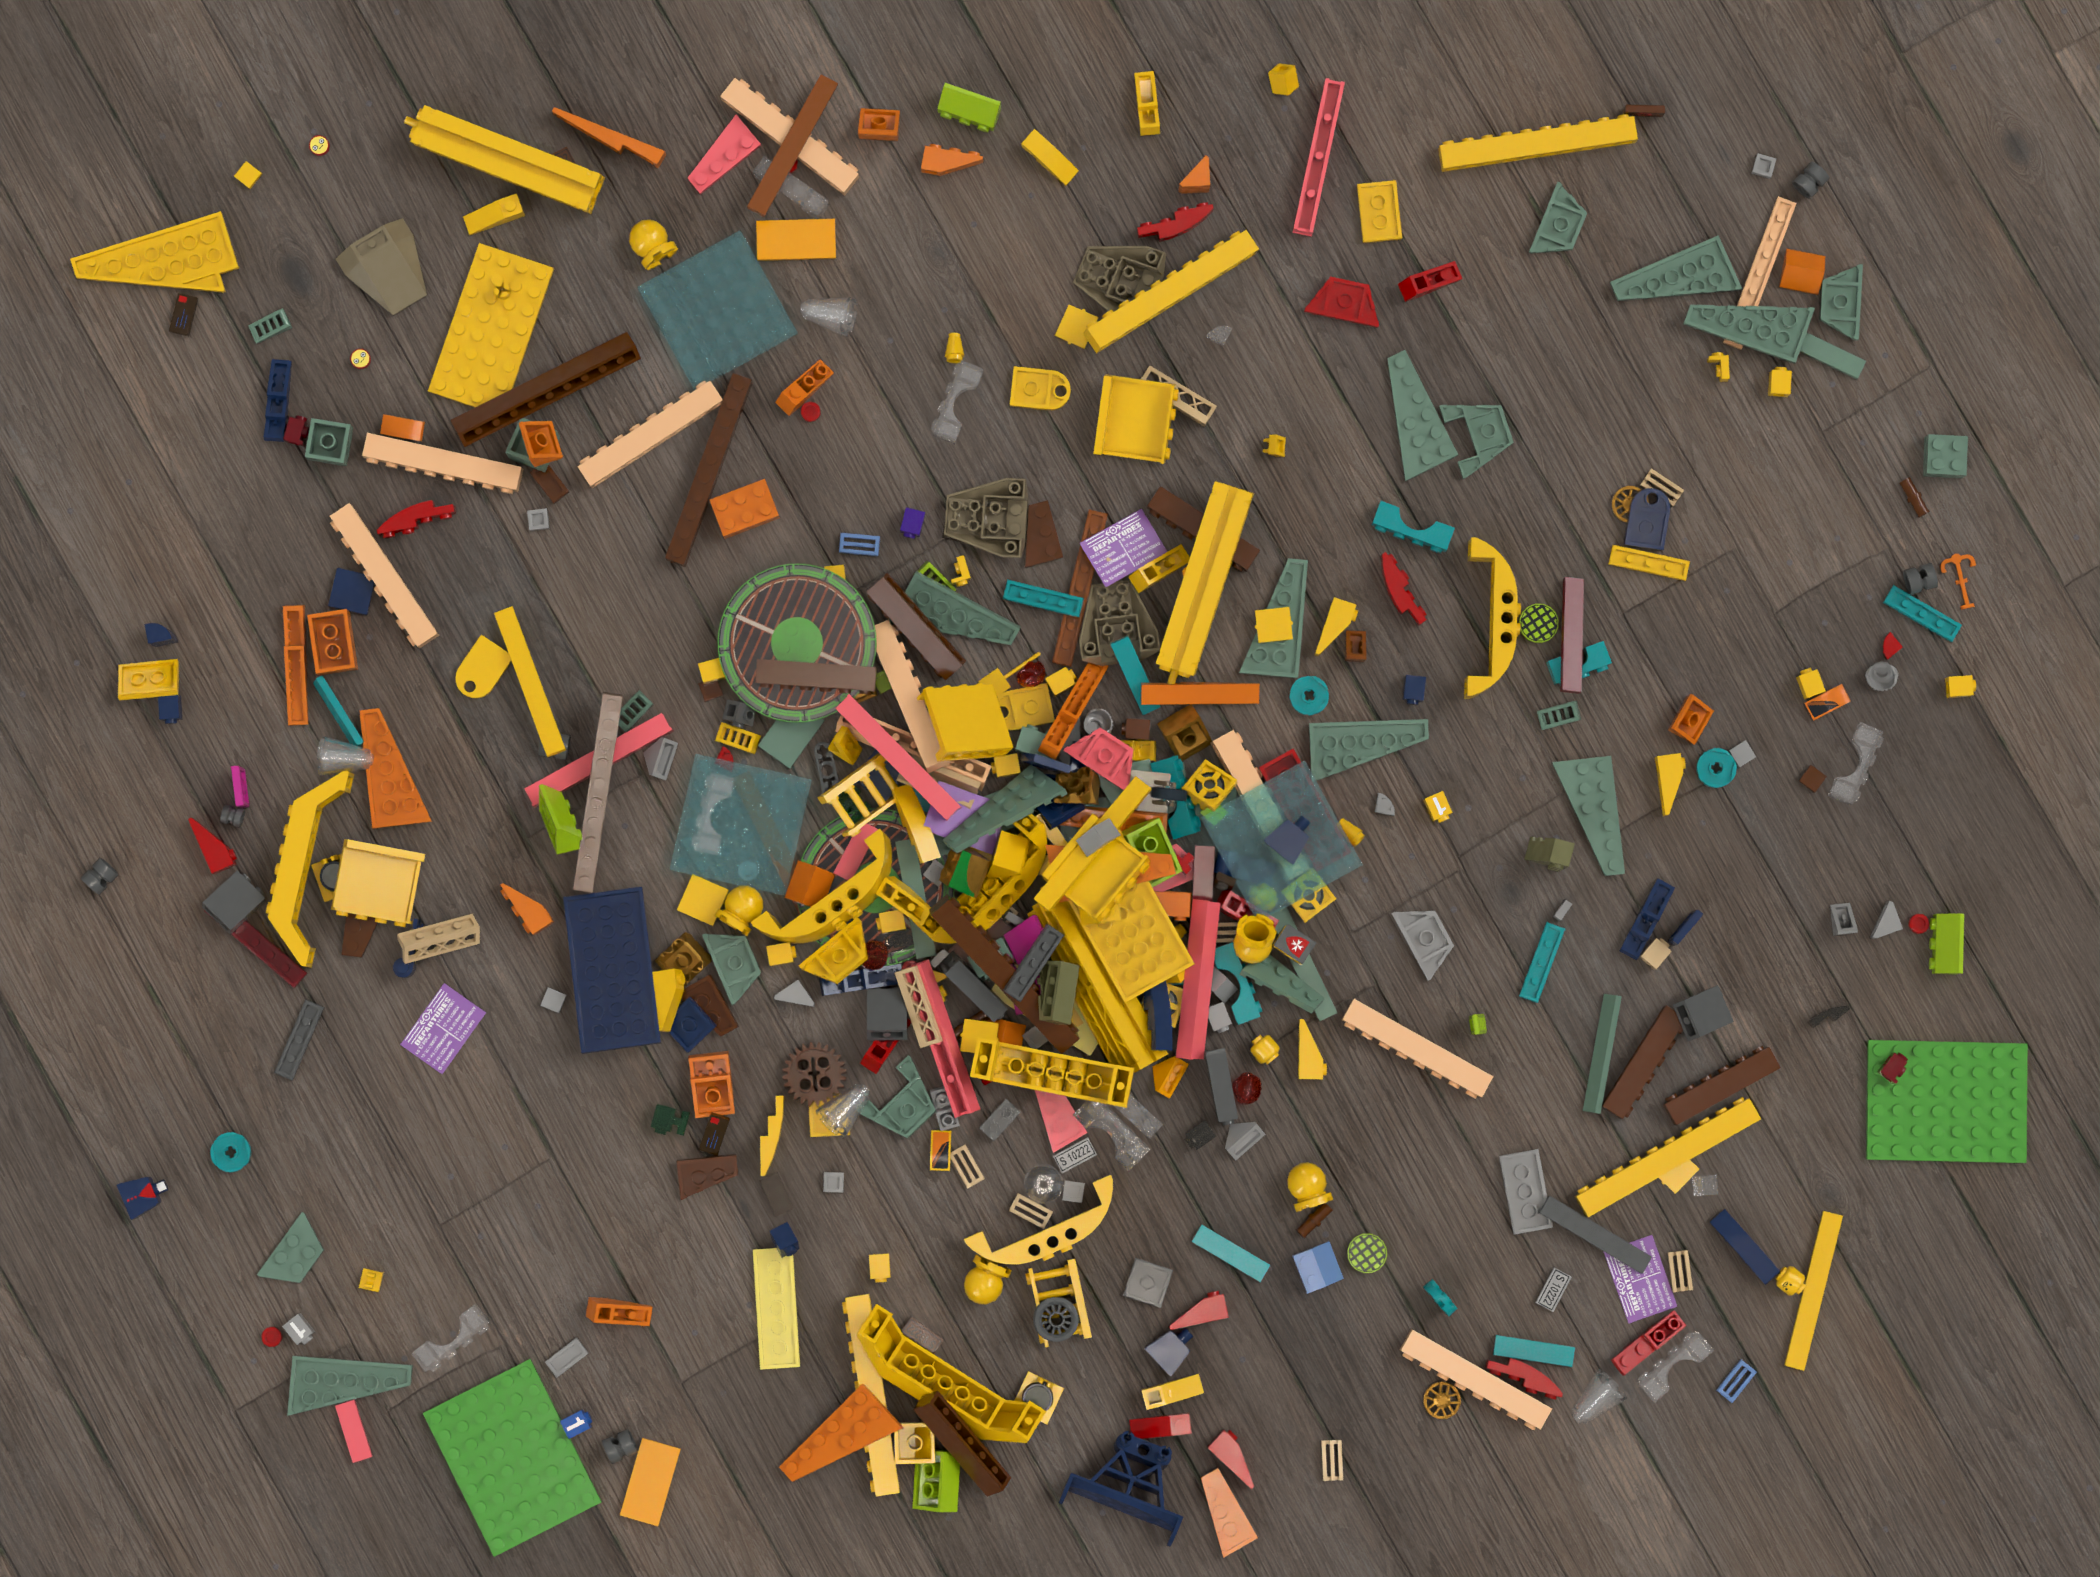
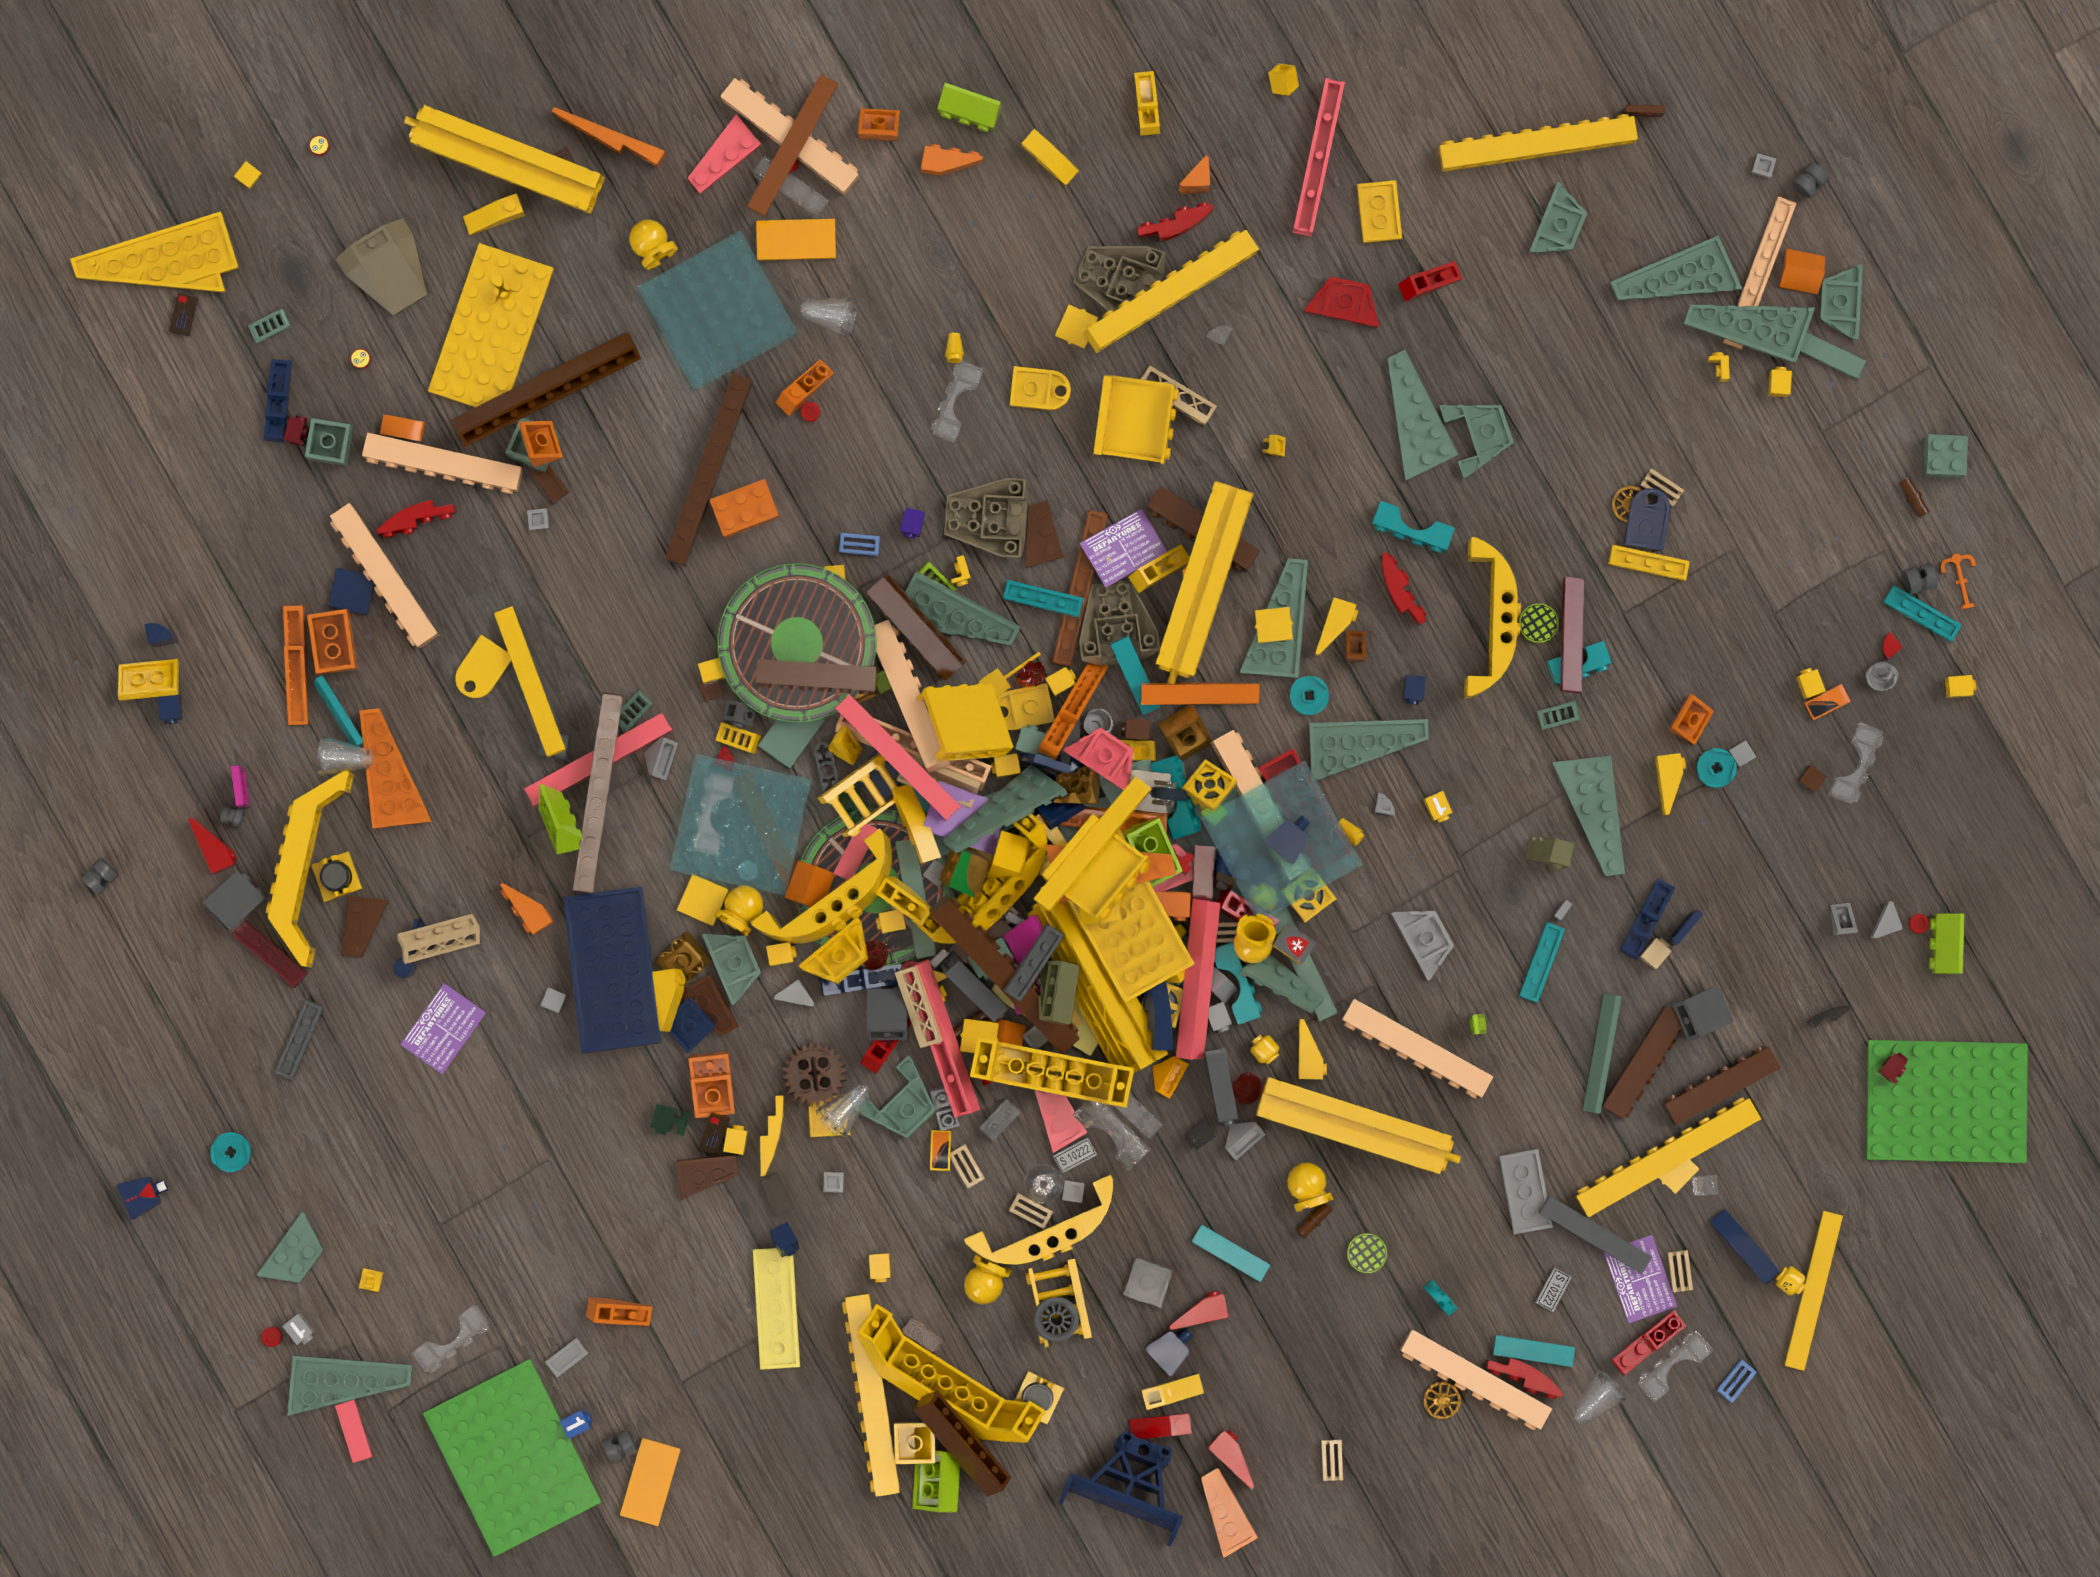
(376, 882): yellow panel -> none
(650, 434): light nougat brick -> none
(735, 1140): none -> yellow brick
(848, 1429): orange wing -> none
(1097, 837): light grey slope -> none
(1317, 1267): medium blue slope -> none
(1356, 1126): none -> yellow piece

